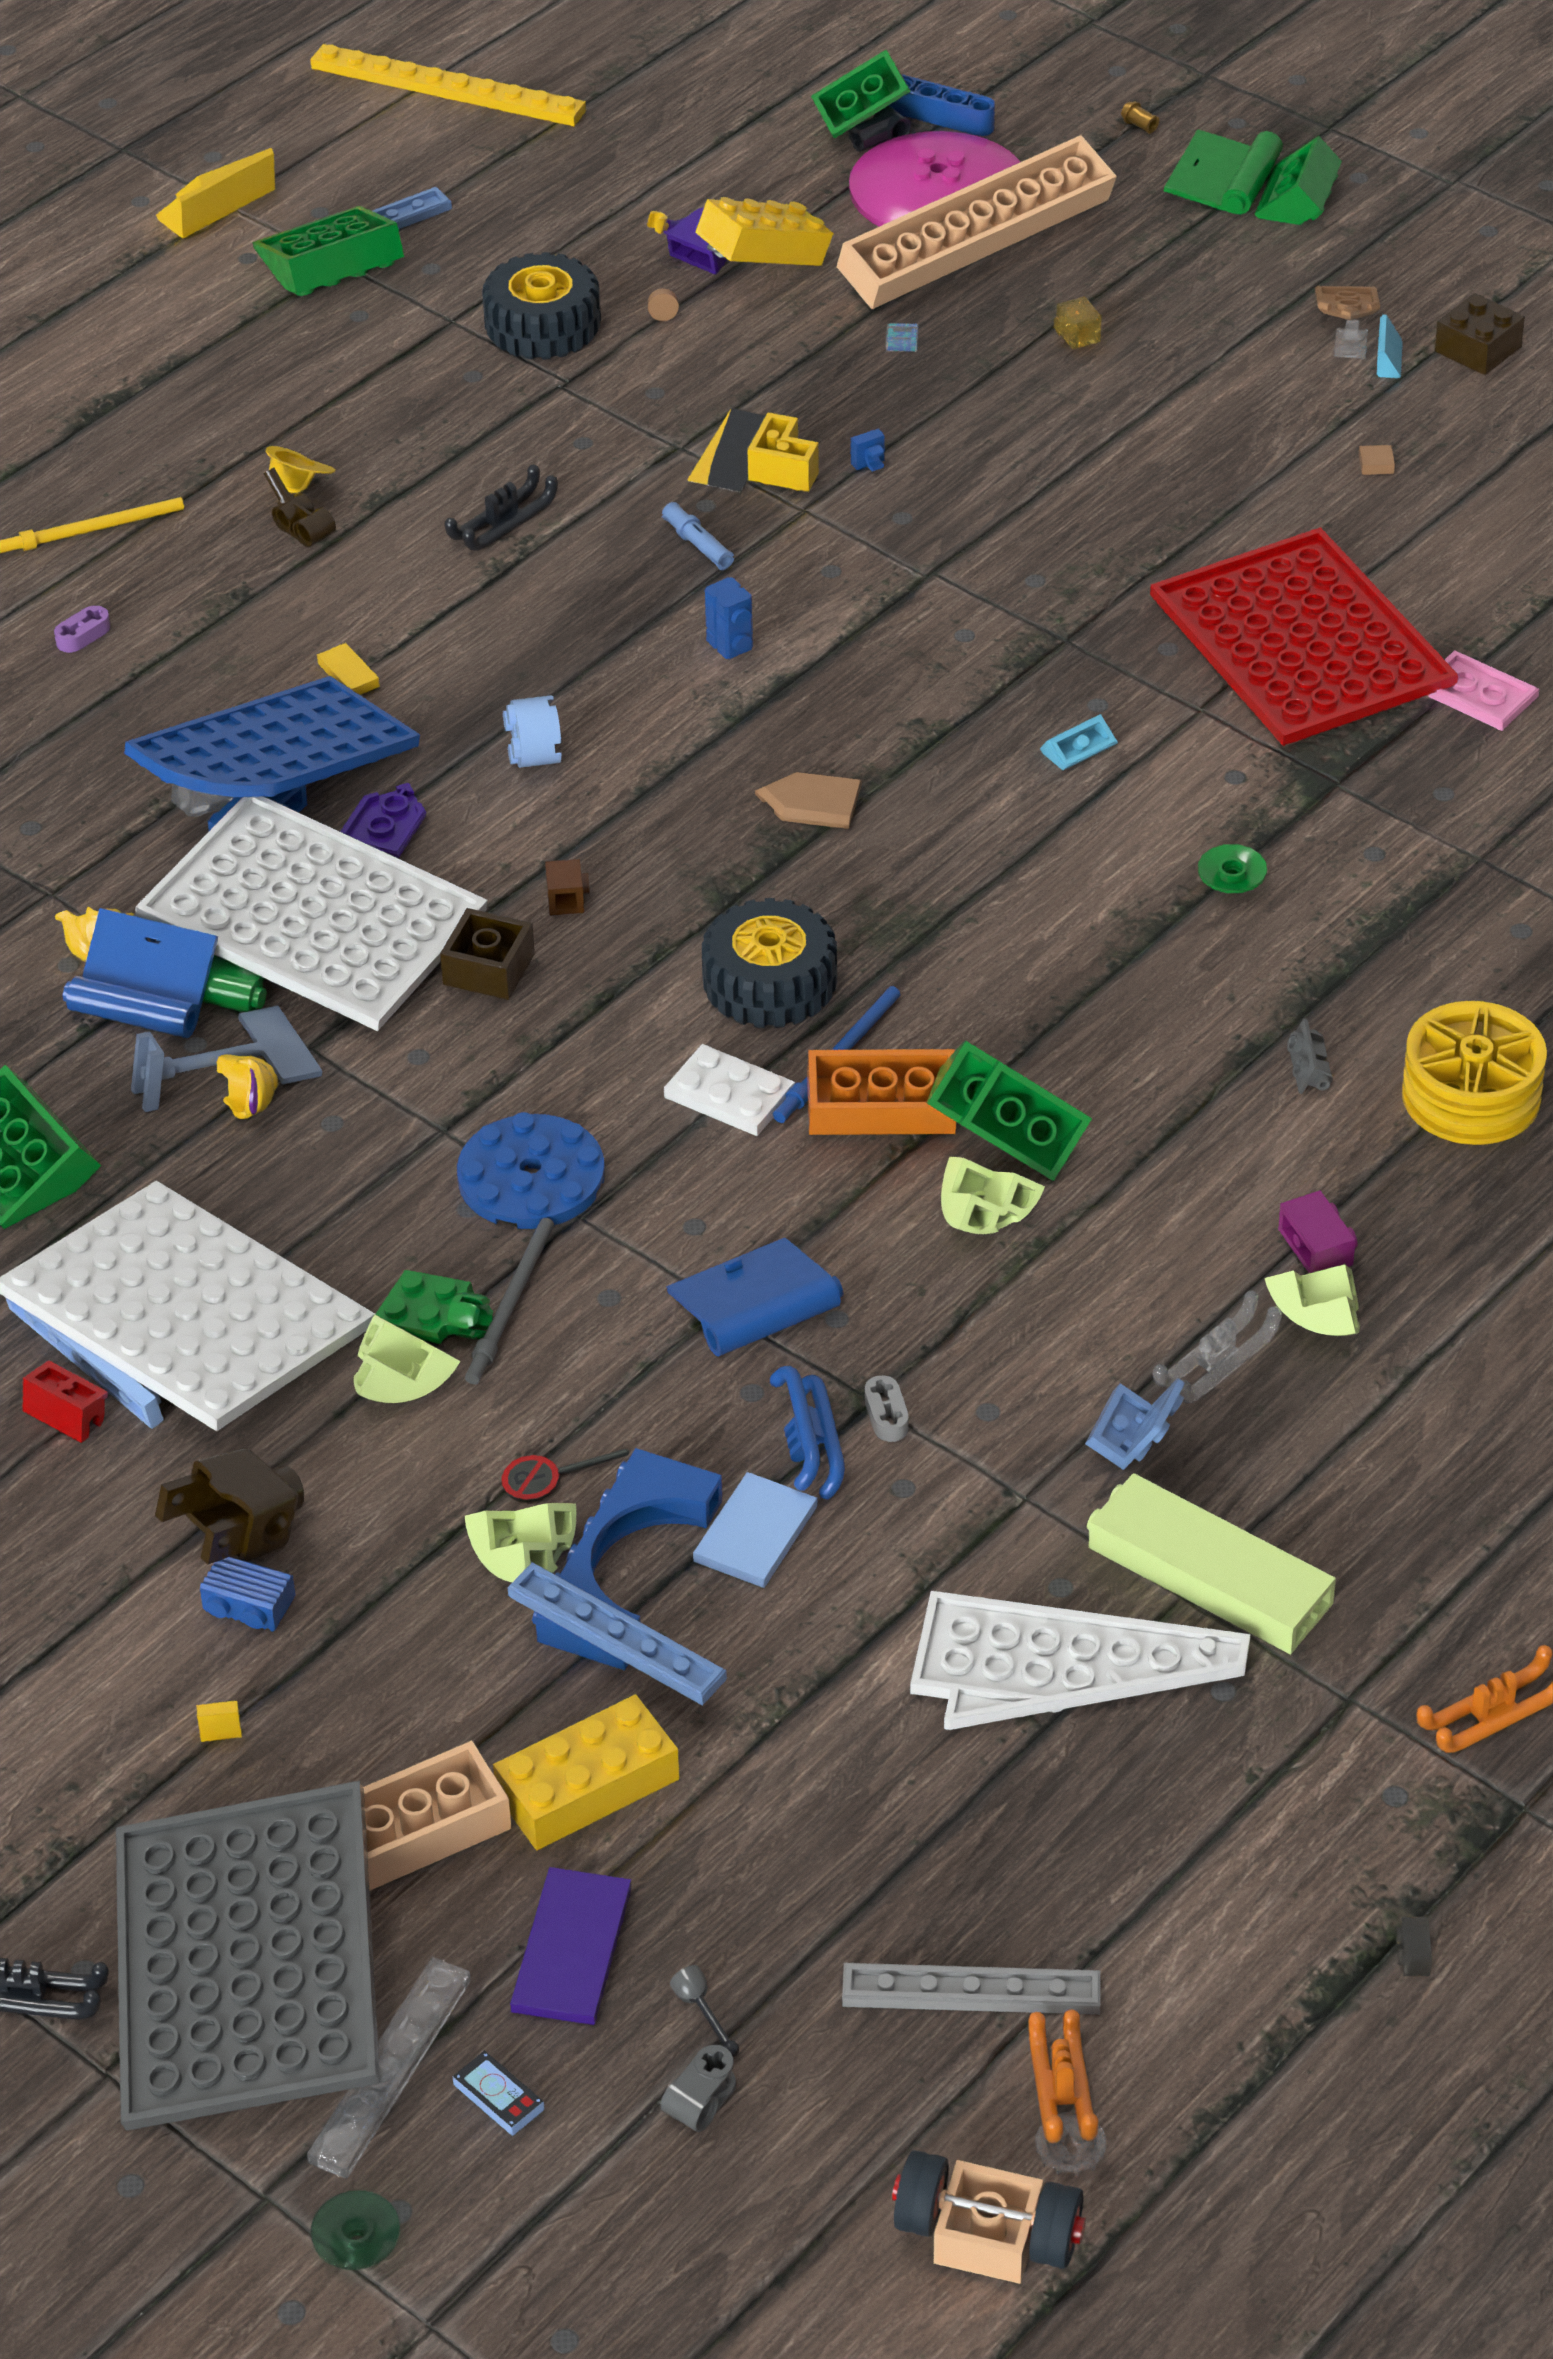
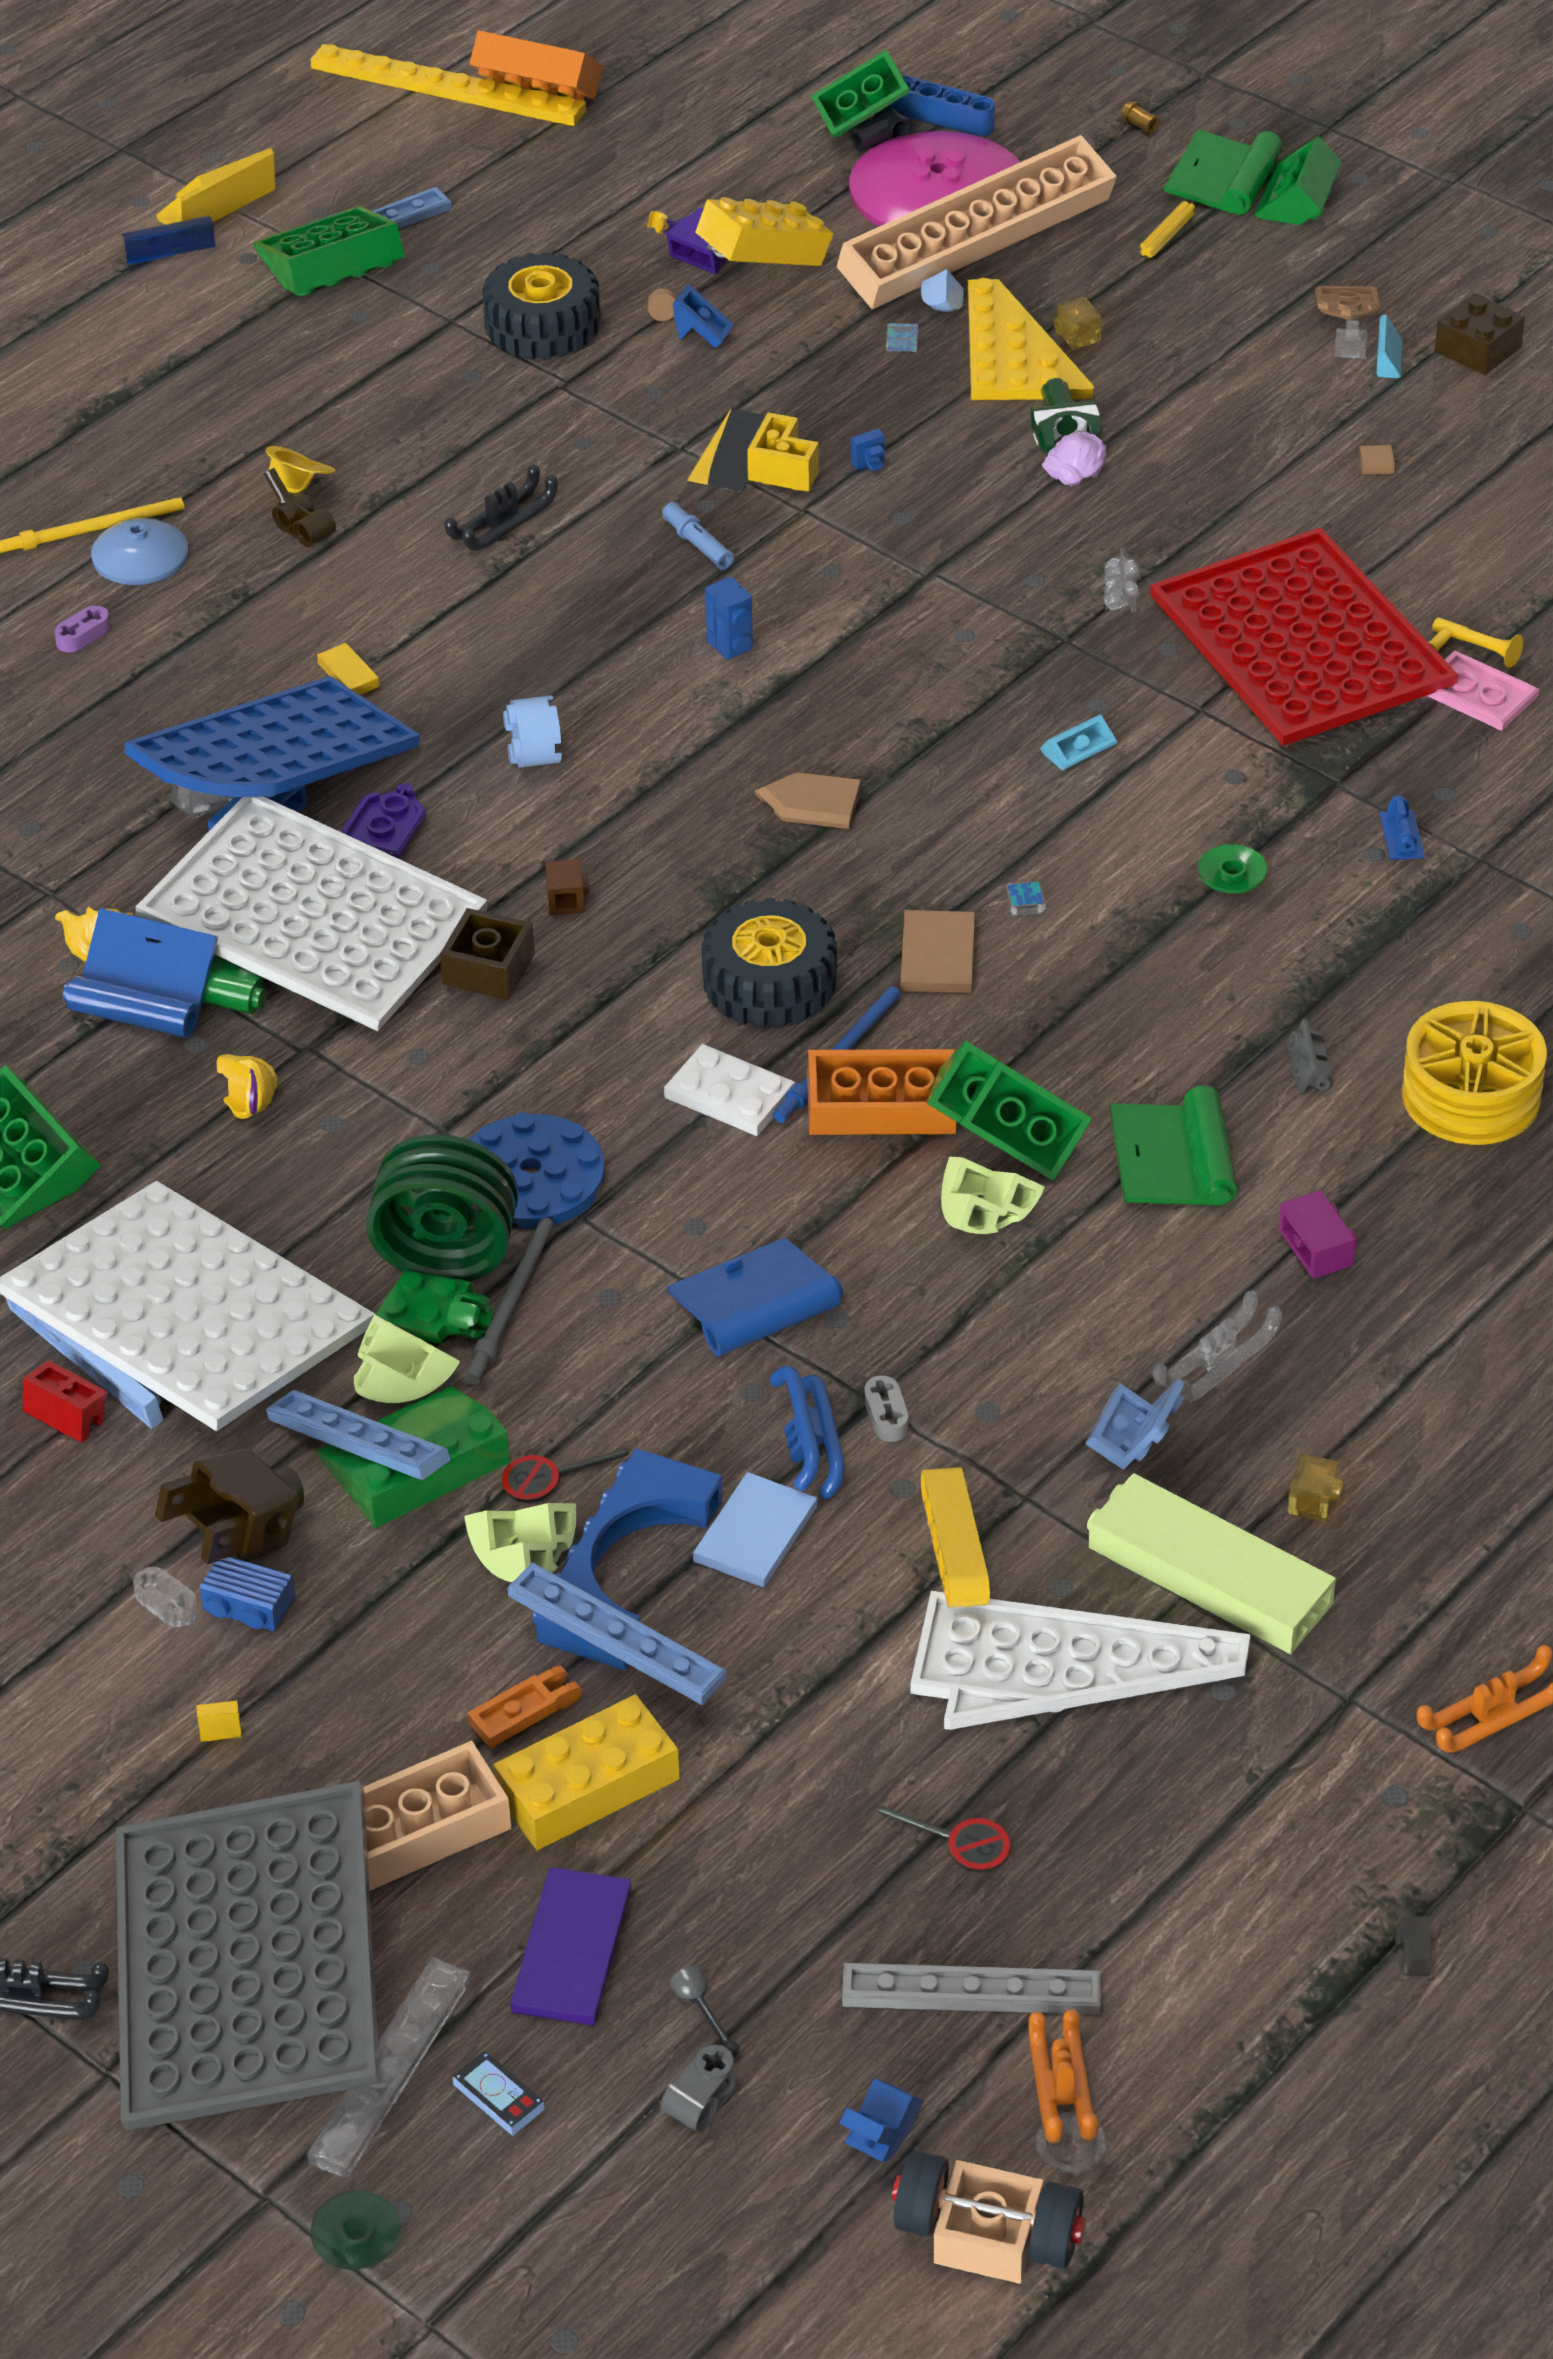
(139, 551): none -> medium blue dish
(169, 240): none -> clear blue tile
(170, 1592): none -> clear beam
(272, 1039): sand blue piece -> none
(358, 1434): none -> medium blue tile
(429, 1199): none -> dark green wheel
(446, 1418): none -> green slope
(523, 1706): none -> orange hinge
(536, 65): none -> orange brick
(696, 312): none -> blue slope
(882, 2120): none -> blue brick
(937, 951): none -> medium nougat tile
(942, 292): none -> light blue brick
(955, 1537): none -> yellow beam
(973, 1844): none -> piece
(1011, 350): none -> yellow wing
(1025, 898): none -> tile
(1061, 415): none -> dark green connector
(1075, 458): none -> lavender hair
(1120, 582): none -> clear hinge
(1167, 229): none -> yellow axle
(1179, 1151): none -> green door
(1314, 1487): none -> clear yellow brick
(1318, 1300): yellowish green brick -> none
(1401, 830): none -> blue hinge
(1445, 629): none -> yellow piece

